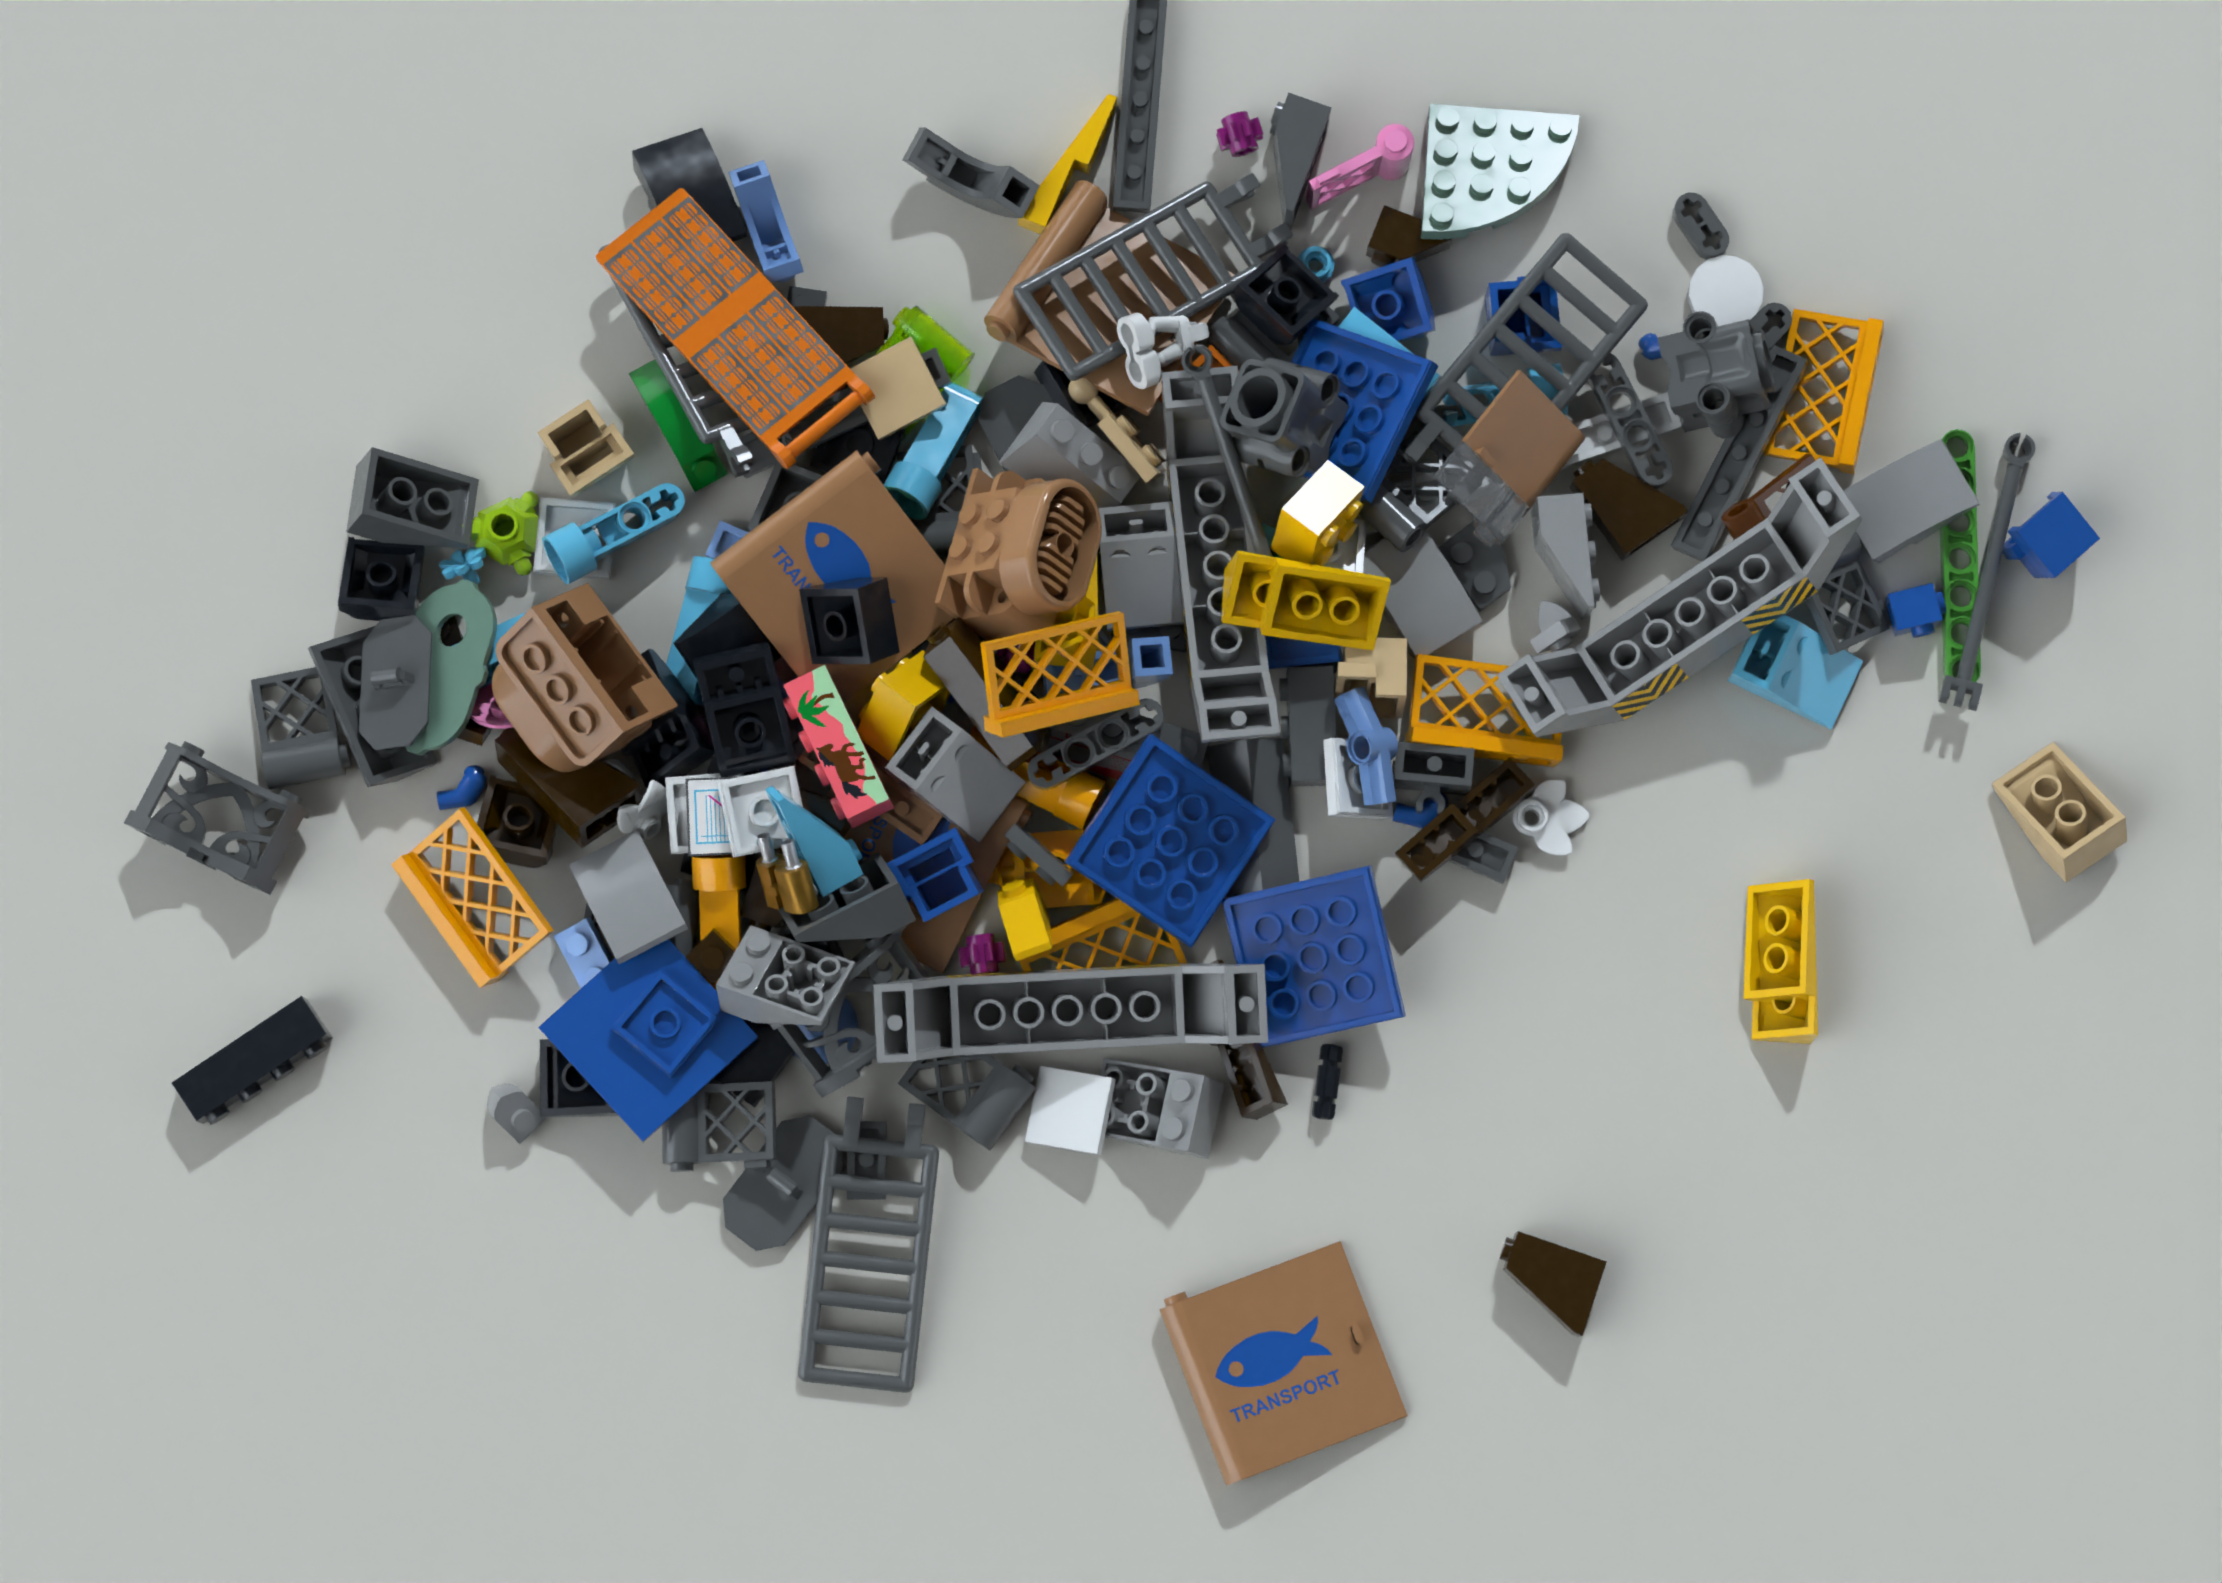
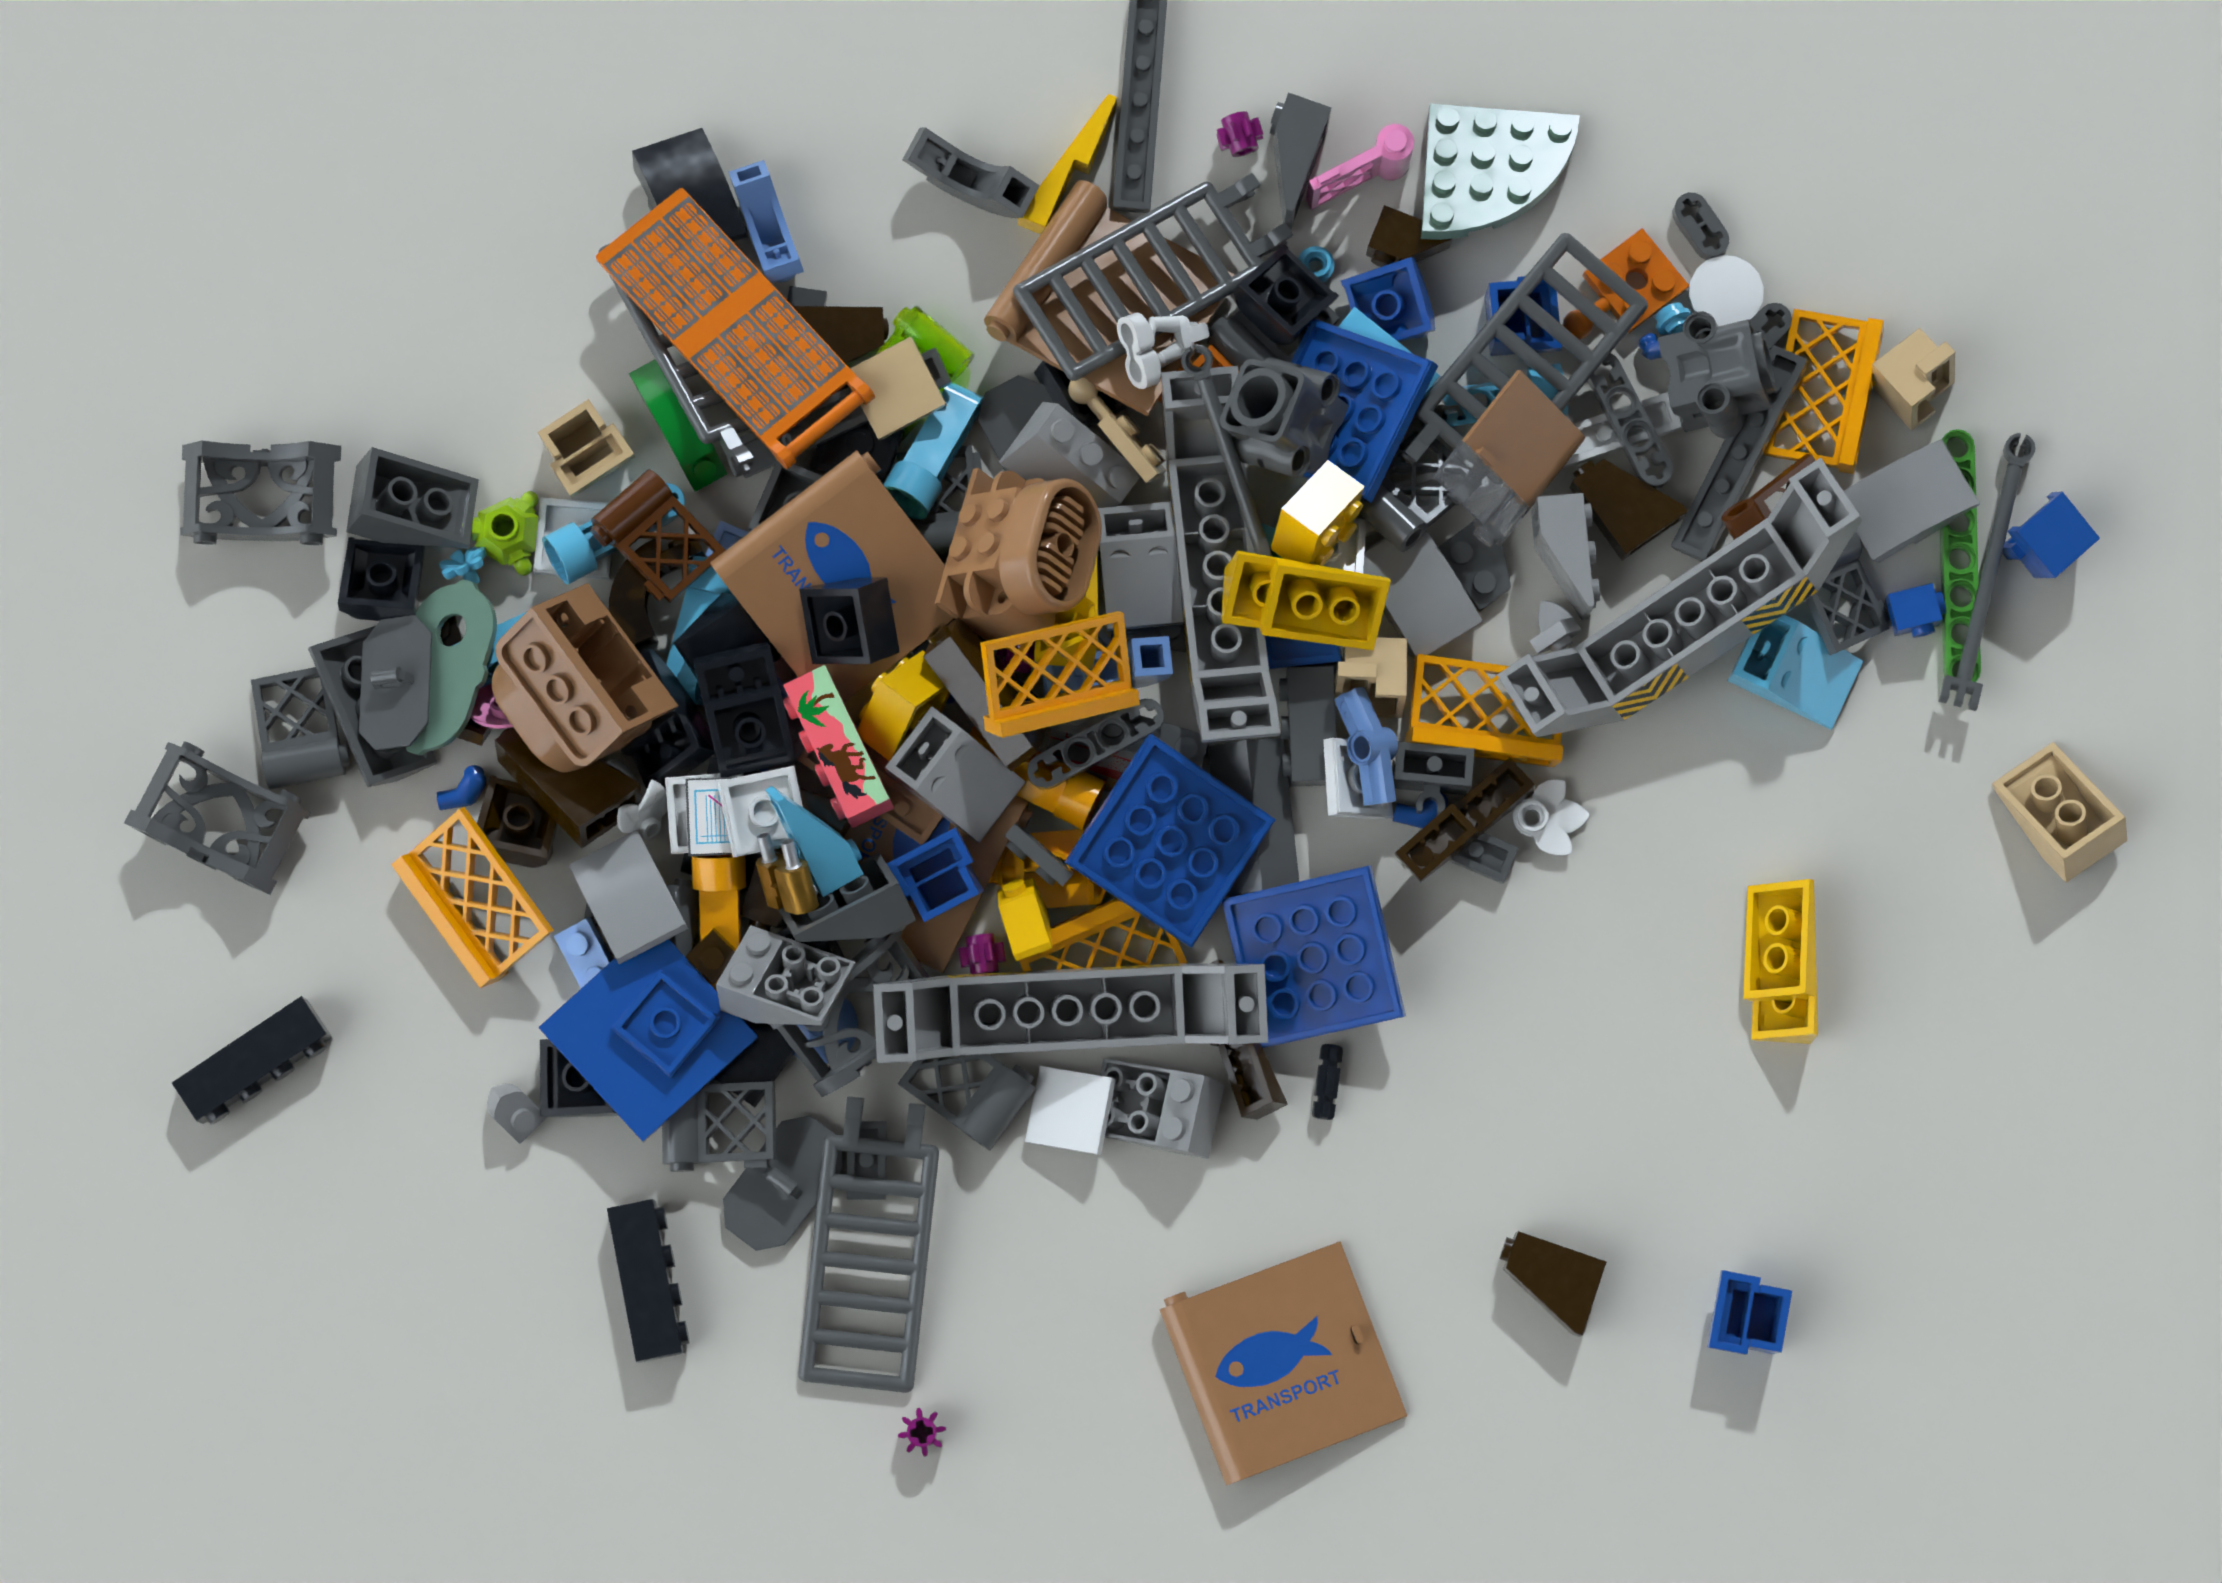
(309, 462): none -> dark grey fence
(630, 598): none -> dark brown arch
(634, 514): none -> reddish brown piece
(646, 1280): none -> black brick
(912, 1425): none -> magenta gear
(1633, 255): none -> orange plate
(1671, 318): none -> medium azure plate
(1748, 1315): none -> blue plate
(1914, 376): none -> tan plate

